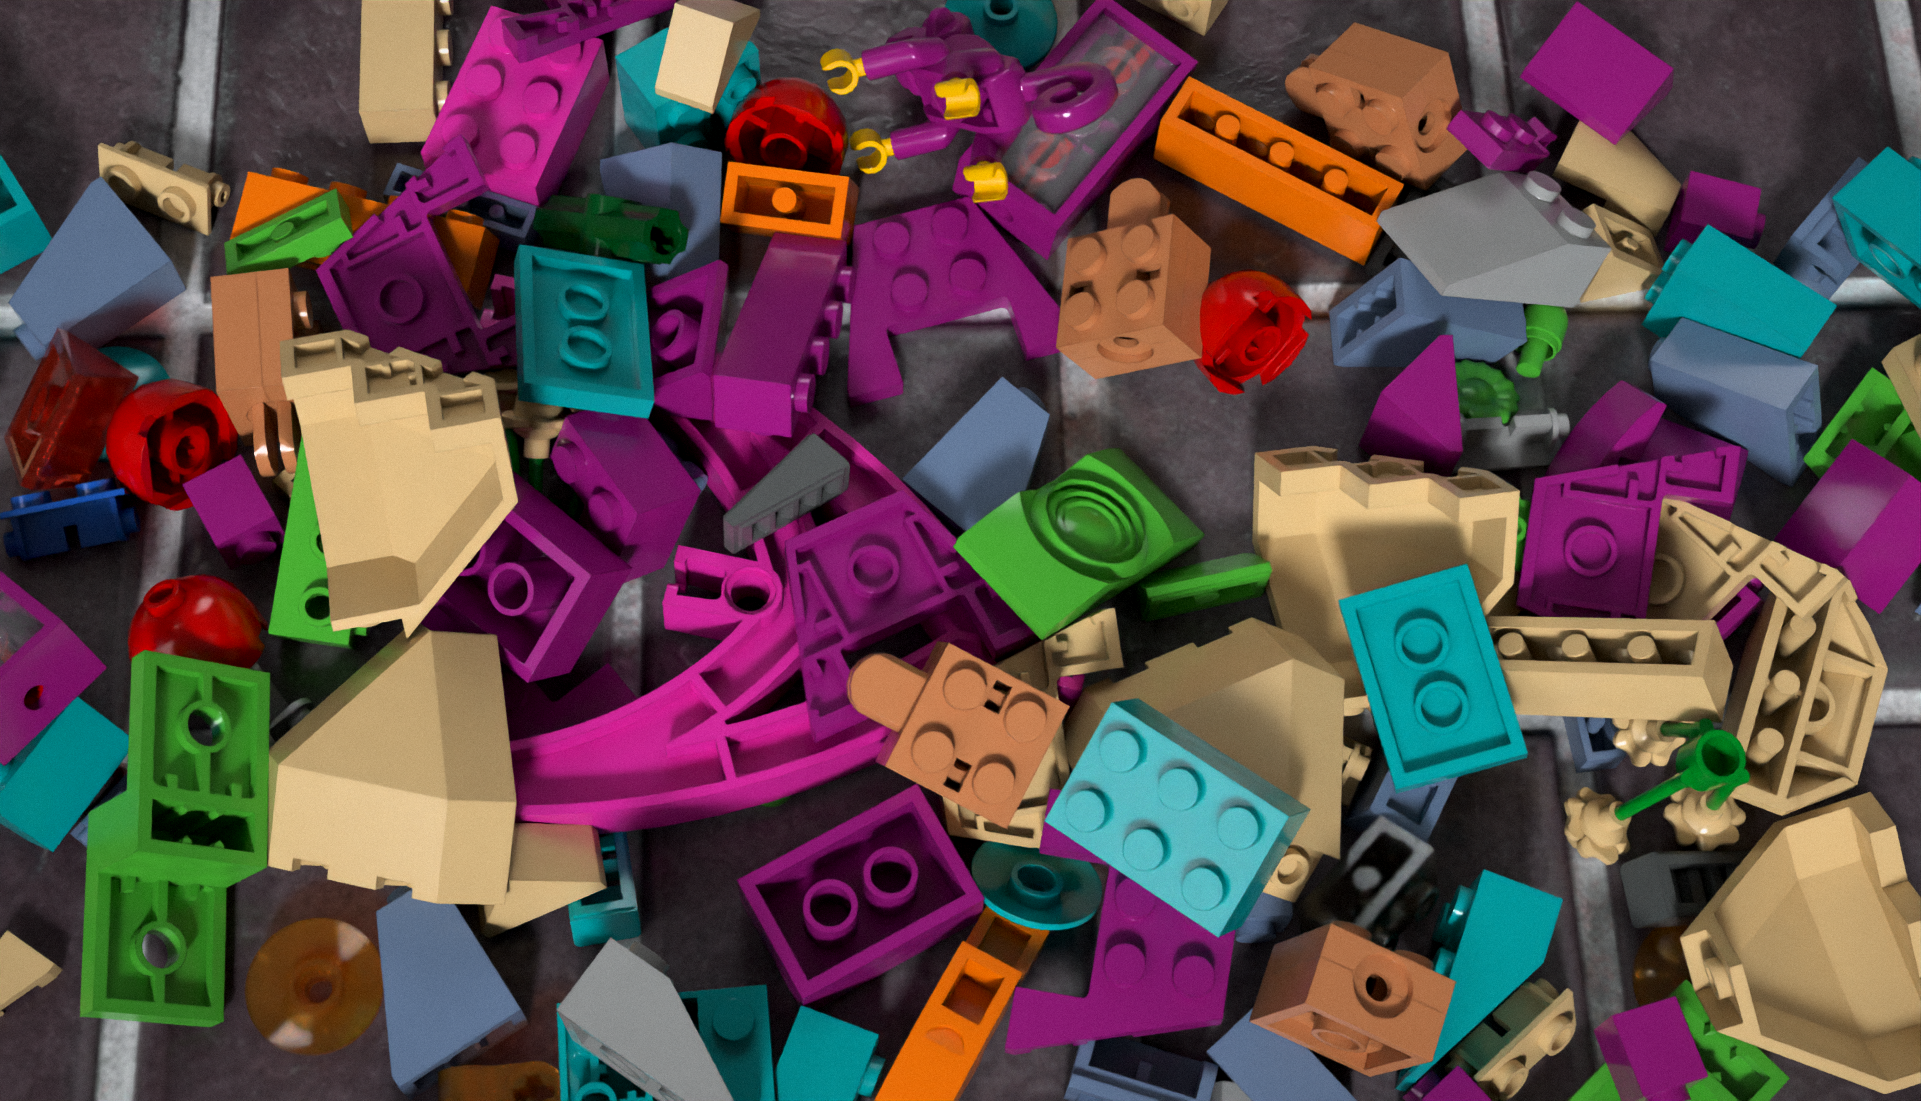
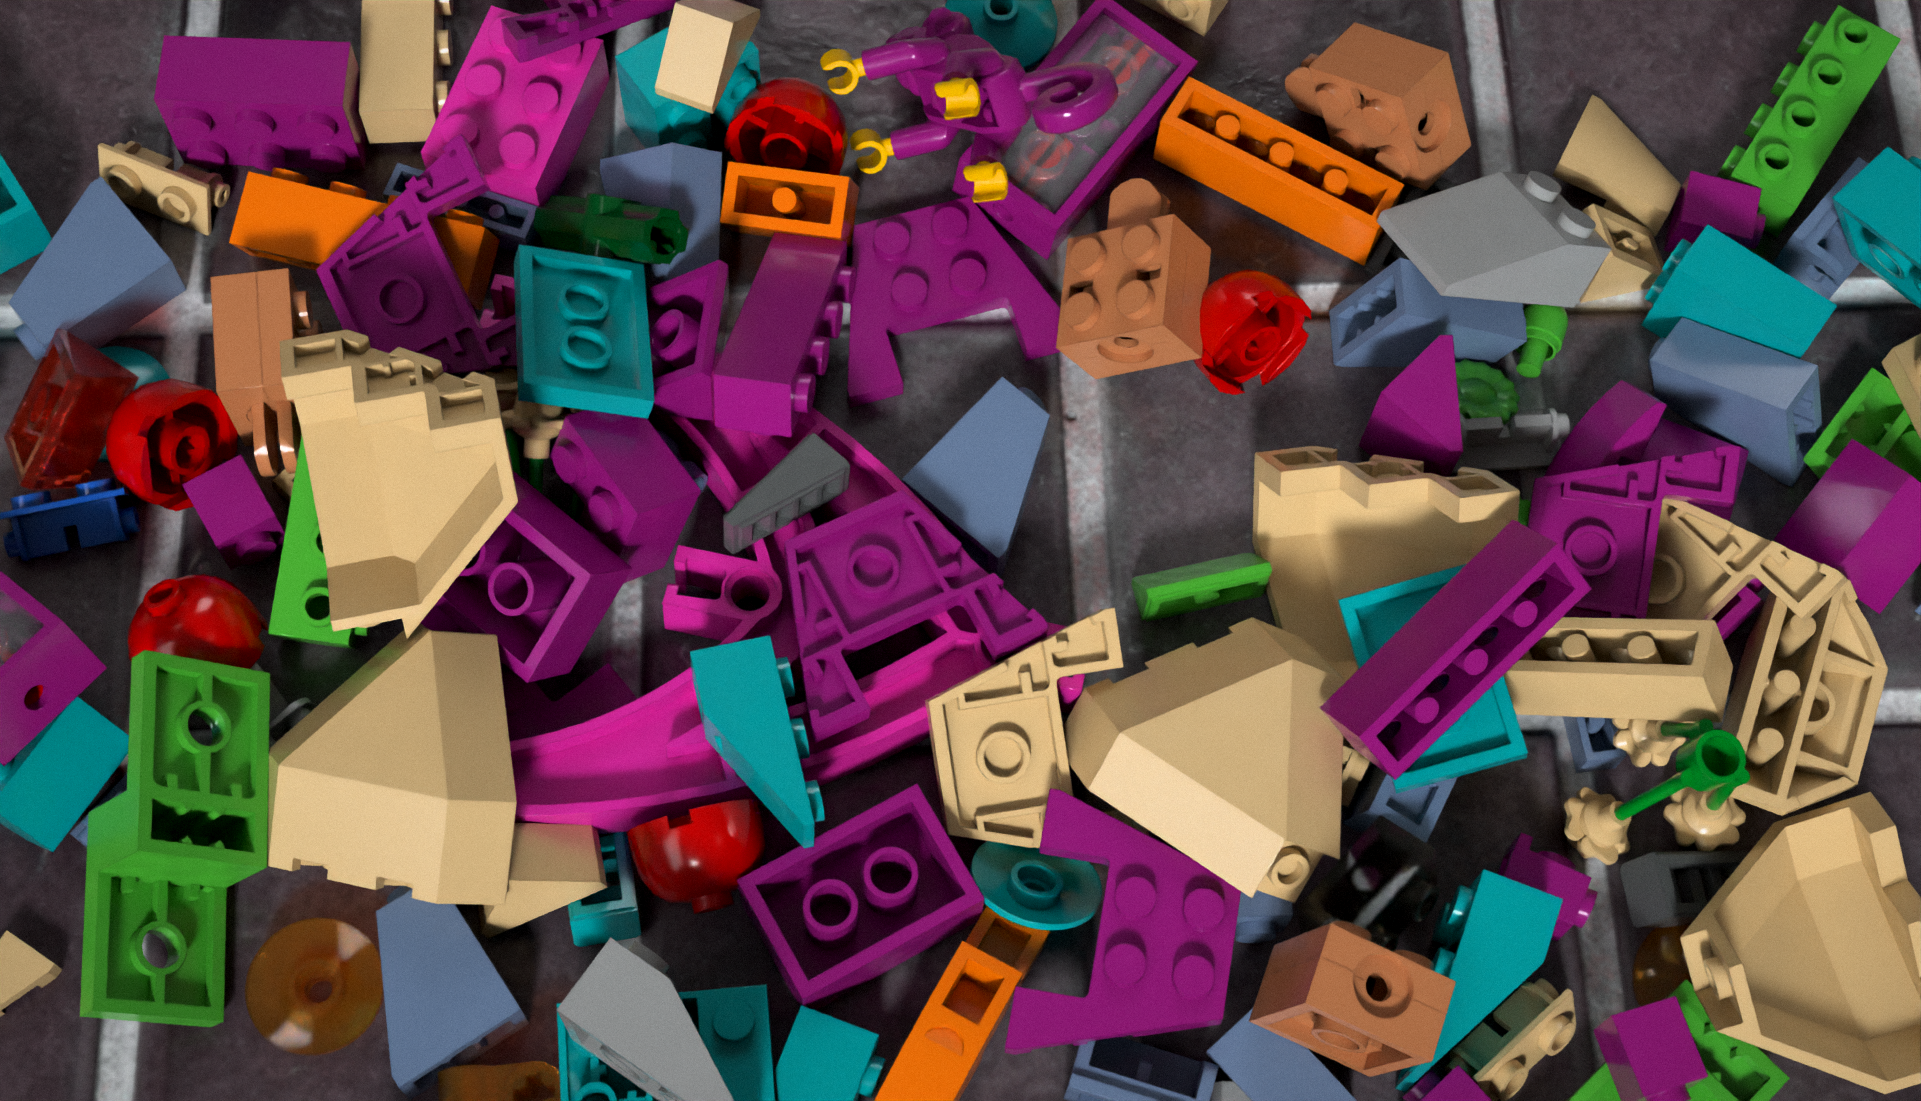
(262, 102): none -> magenta brick
(293, 237): bright green plate -> none
(700, 853): none -> red cylinder
(749, 725): none -> teal slope
(958, 726): nougat brick -> none
(1077, 540): bright green slope -> none
(1177, 815): brick -> none
(1455, 648): none -> magenta brick
(1501, 140): magenta hinge -> none
(1552, 875): none -> magenta brick
(1598, 74): magenta slope -> none
(1810, 114): none -> bright green brick

